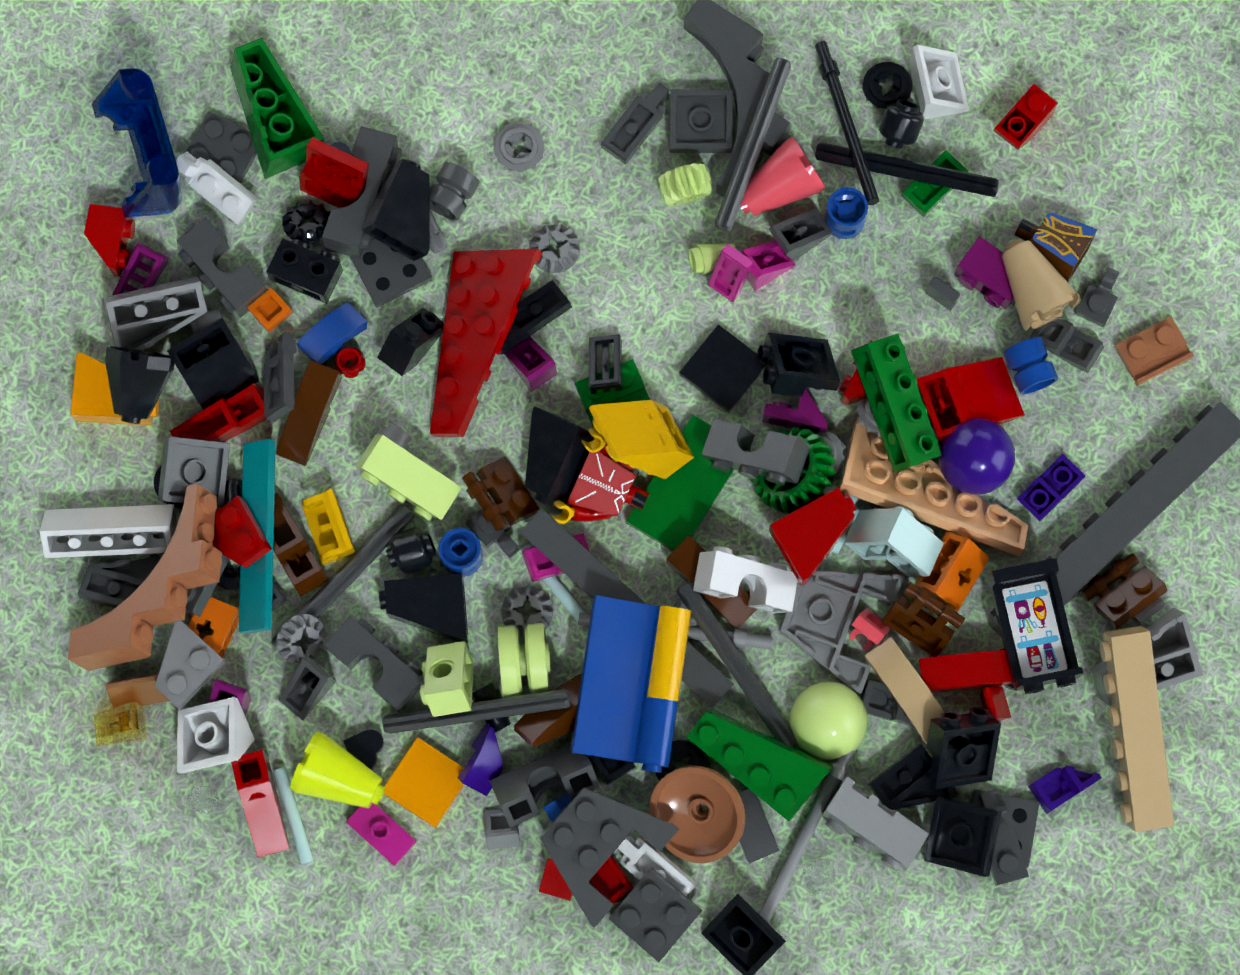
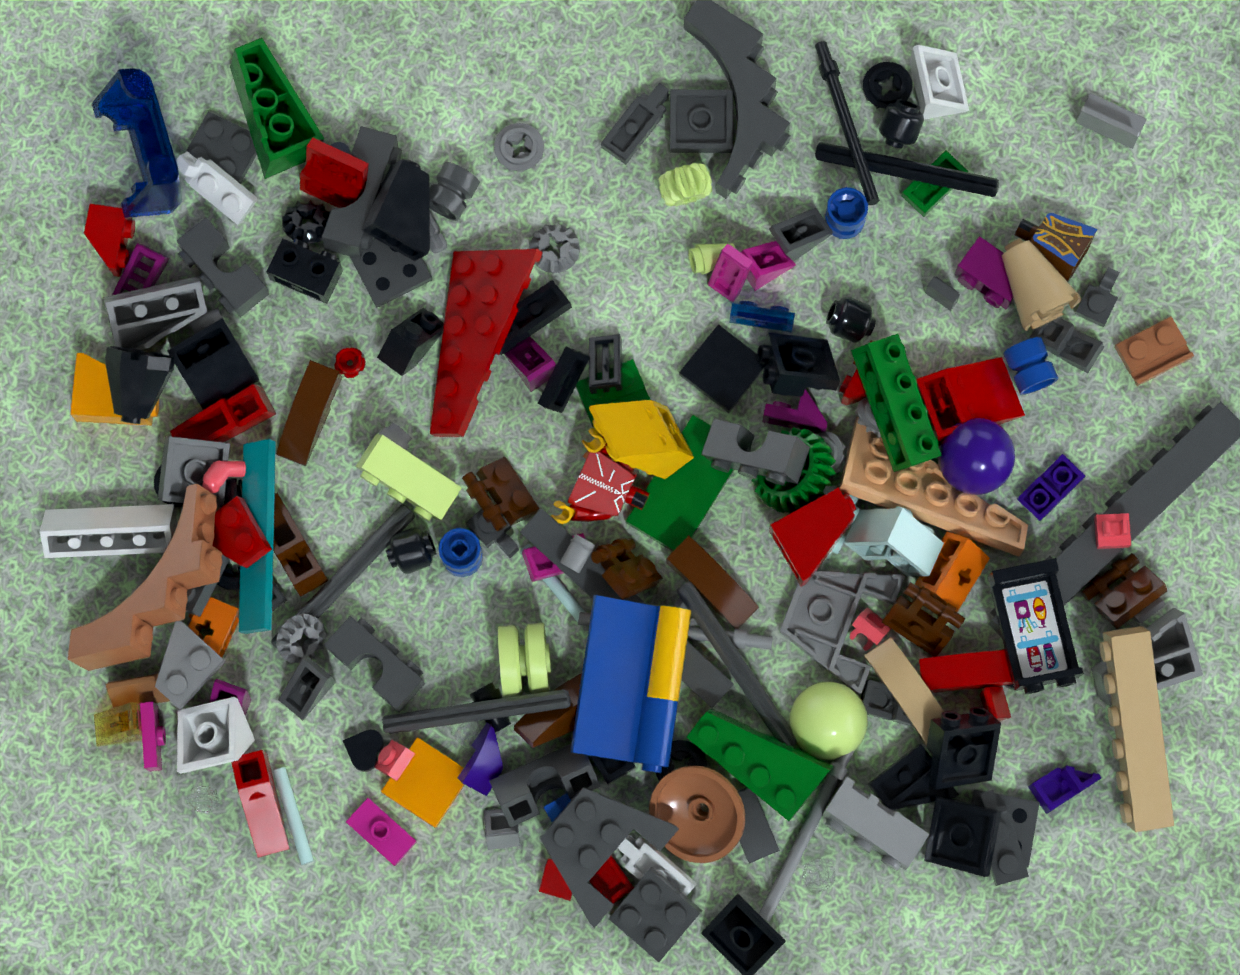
(115, 581): dark grey wing -> none
(152, 736): none -> dark pink plate
(220, 471): none -> coral arm
(270, 310): orange plate -> none
(279, 377): dark grey hinge -> none
(327, 335): blue slope -> none
(328, 527): yellow hinge -> none
(335, 775): neon yellow cone -> none
(393, 759): none -> coral plate
(428, 604): black slope -> none
(447, 679): yellowish green brick -> none
(517, 599): light grey gear -> none
(554, 456): black slope -> none
(563, 380): none -> black tile
(577, 553): none -> light grey piece
(624, 570): none -> reddish brown plate
(750, 314): none -> clear blue plate
(752, 144): dark grey axle -> none
(770, 585): white arch -> none
(781, 180): coral cone -> none
(850, 319): none -> black head
(1026, 117): red slope -> none
(1111, 120): none -> light grey panel
(1112, 531): none -> coral tile

